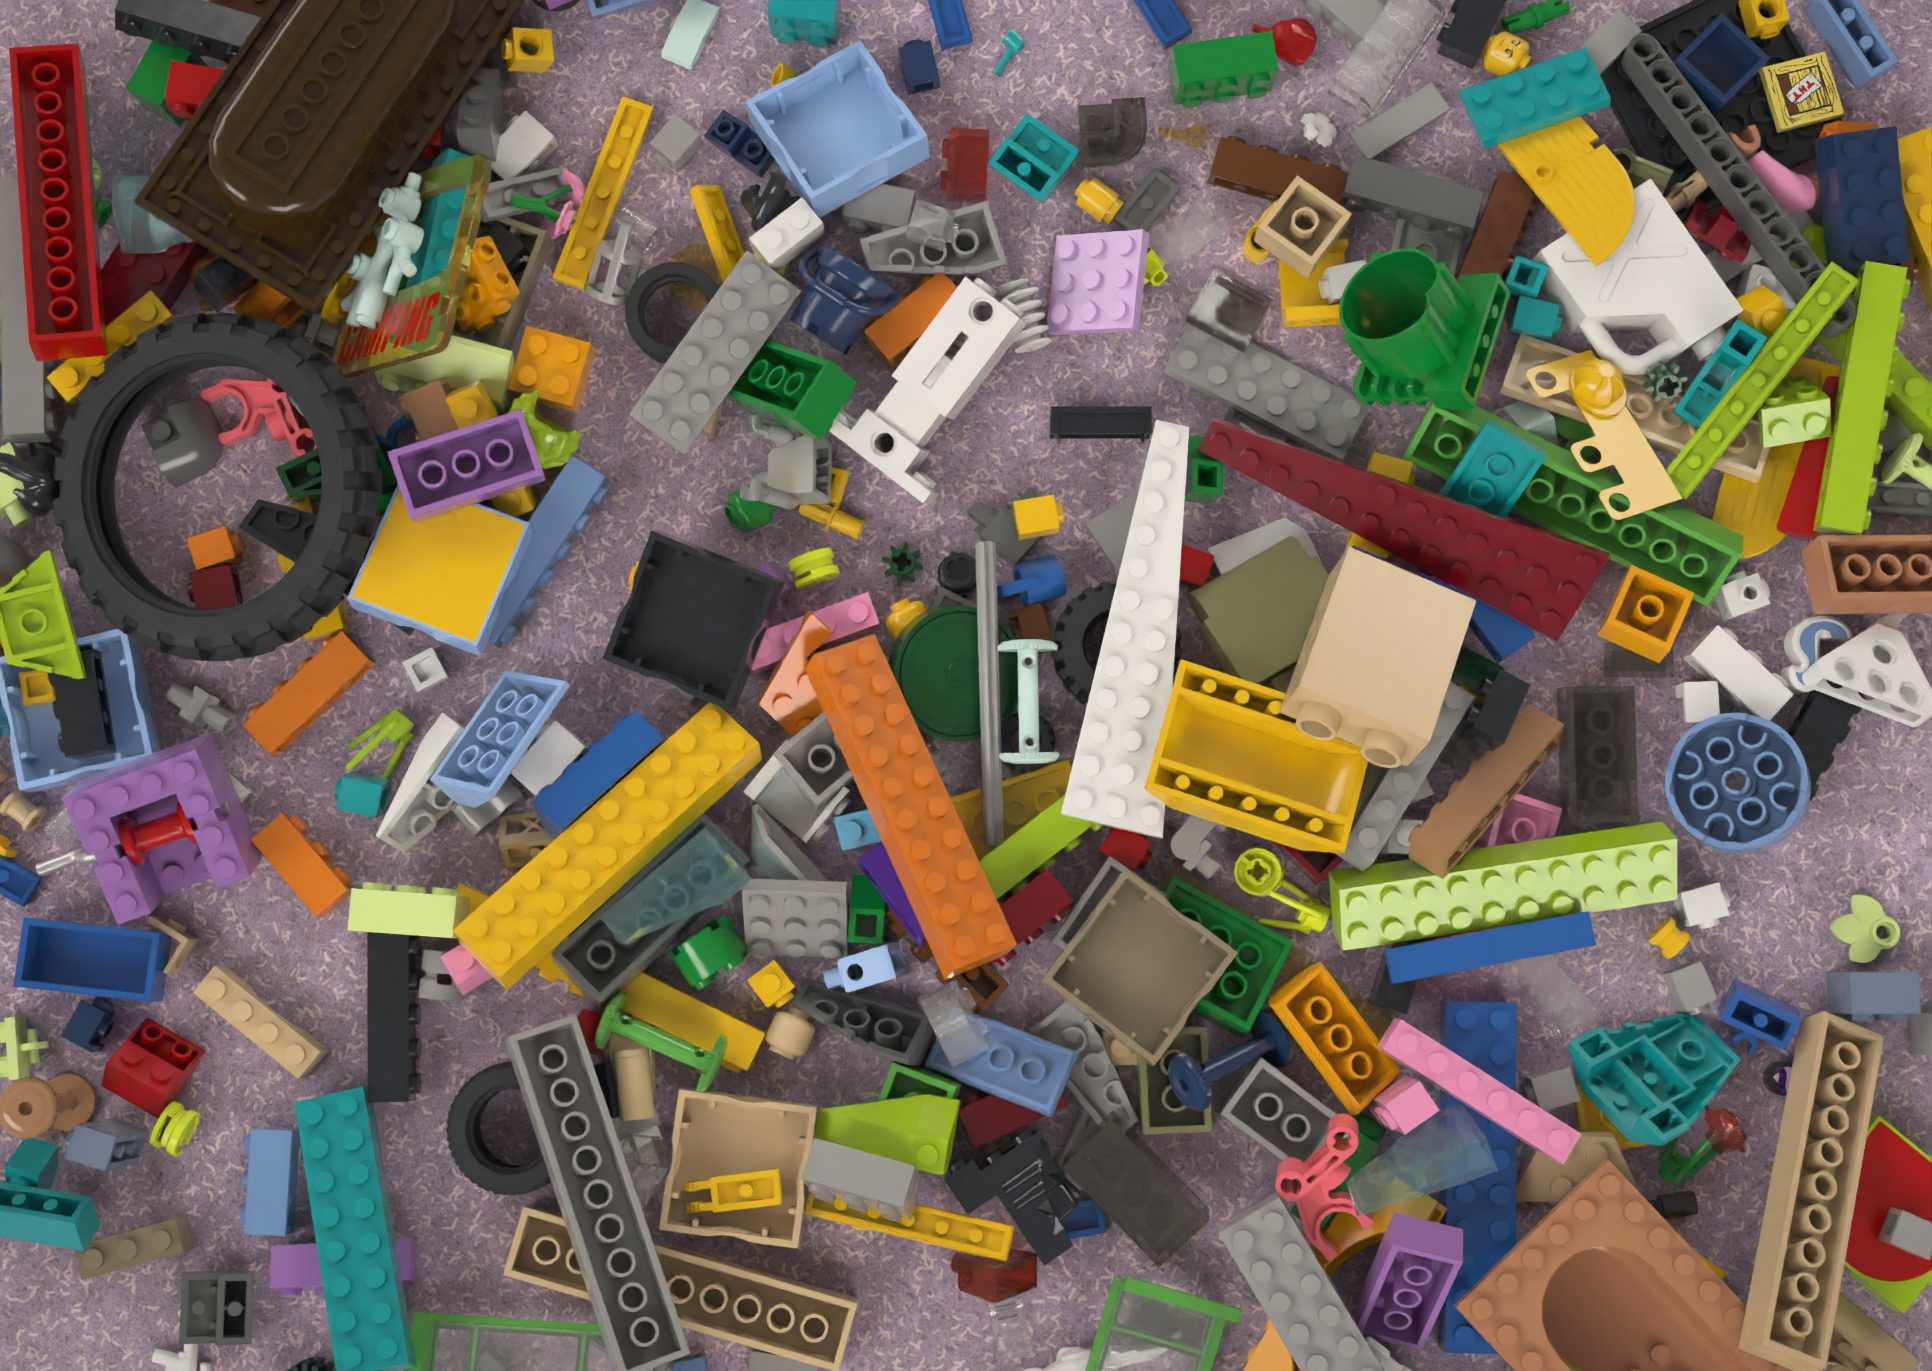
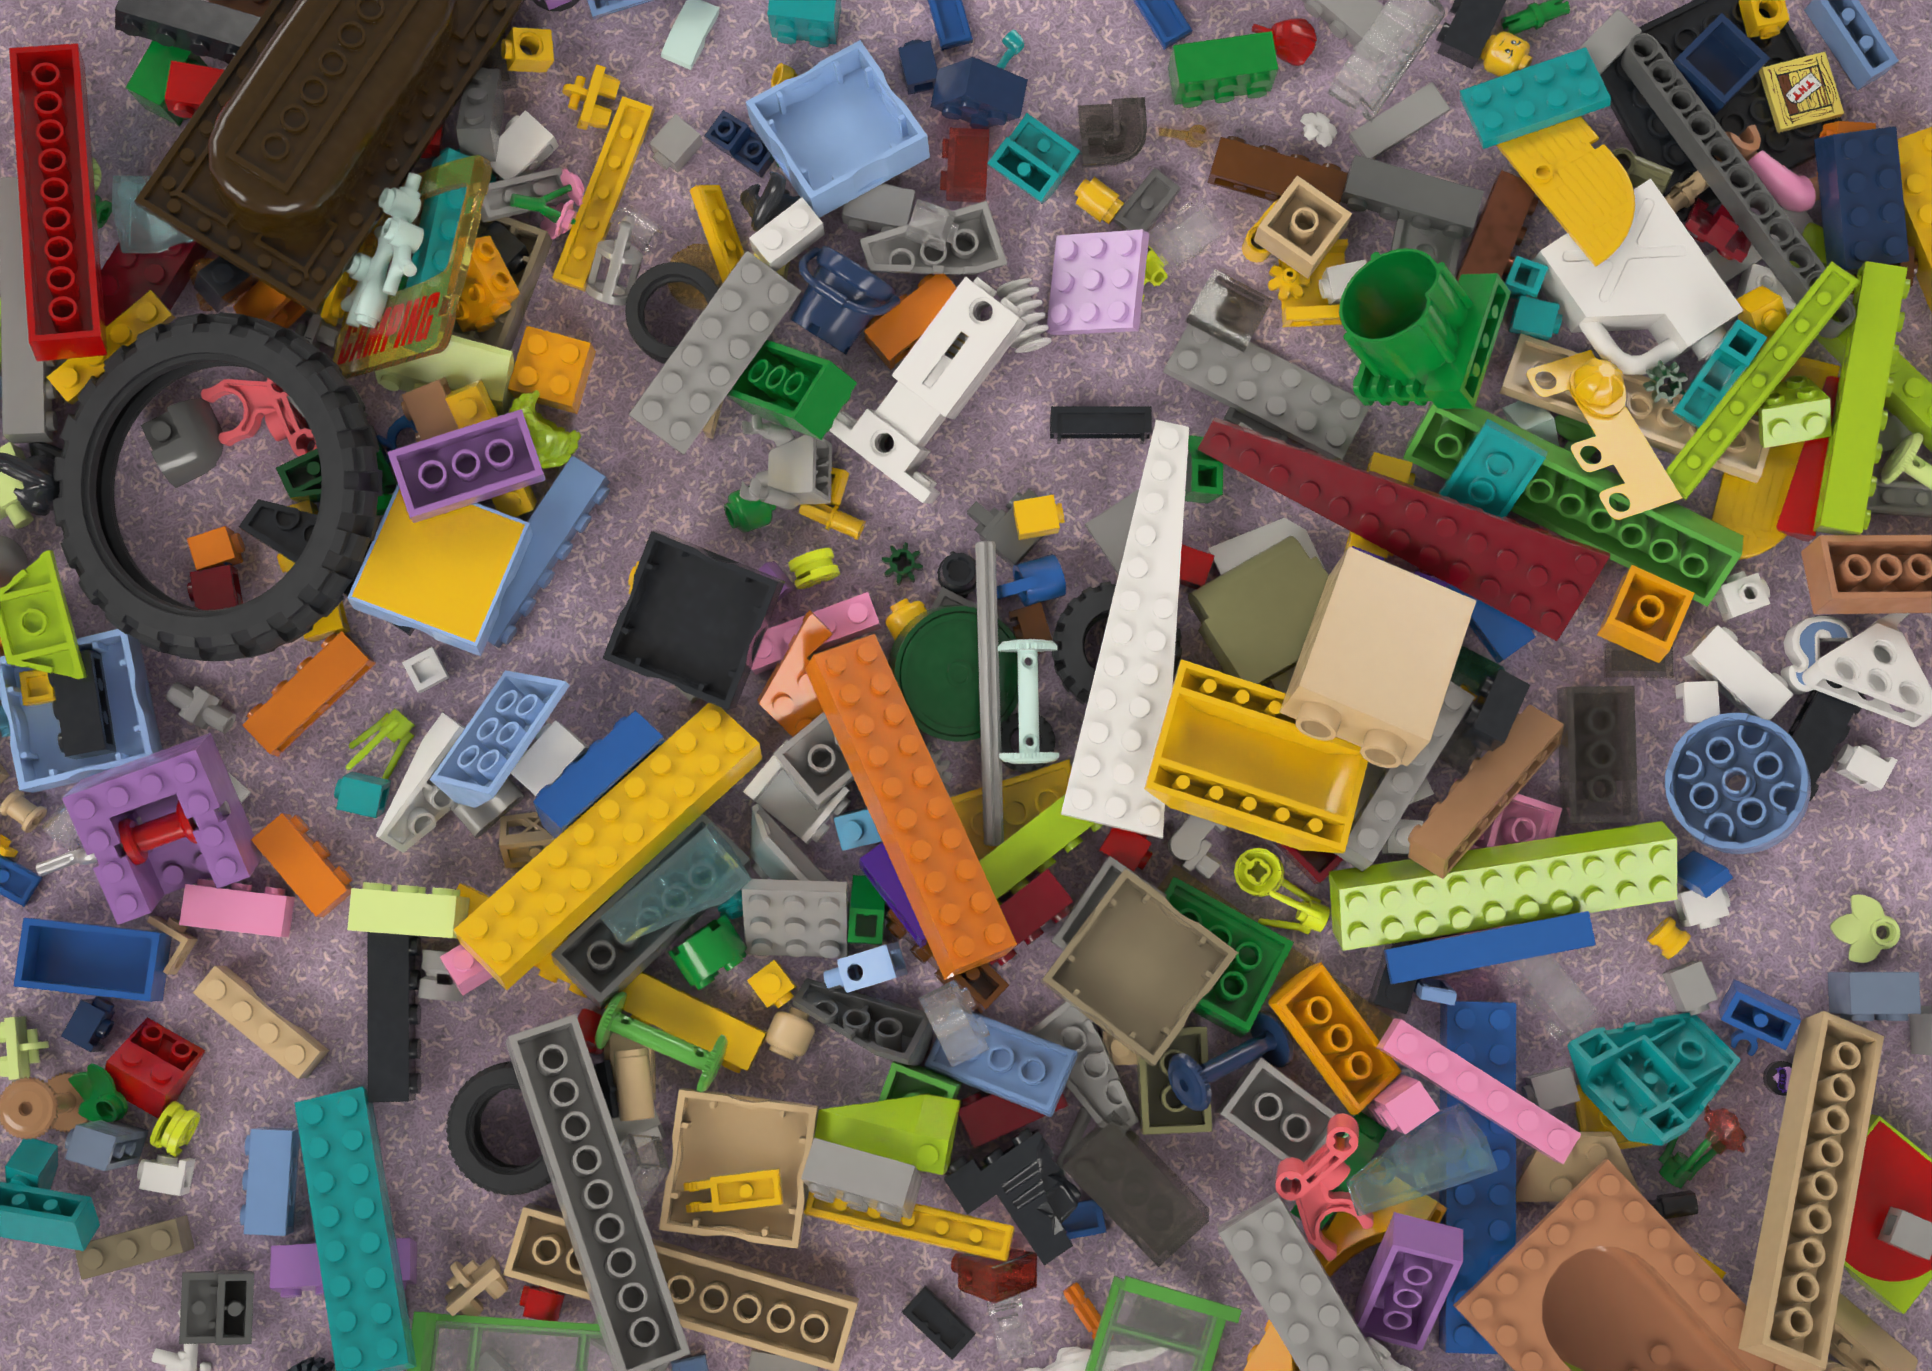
(99, 1095): none -> green plate
(166, 1175): none -> white brick
(237, 909): none -> bright pink brick
(470, 1282): none -> tan hips
(541, 1303): none -> red plate
(600, 84): none -> yellow hips
(732, 907): none -> teal plate
(938, 1322): none -> black plate
(978, 93): none -> dark blue brick
(1083, 1308): none -> orange axle
(1287, 284): none -> yellow plant
(1435, 991): none -> medium blue tile
(1701, 874): none -> blue tile
(1864, 766): none -> white brick

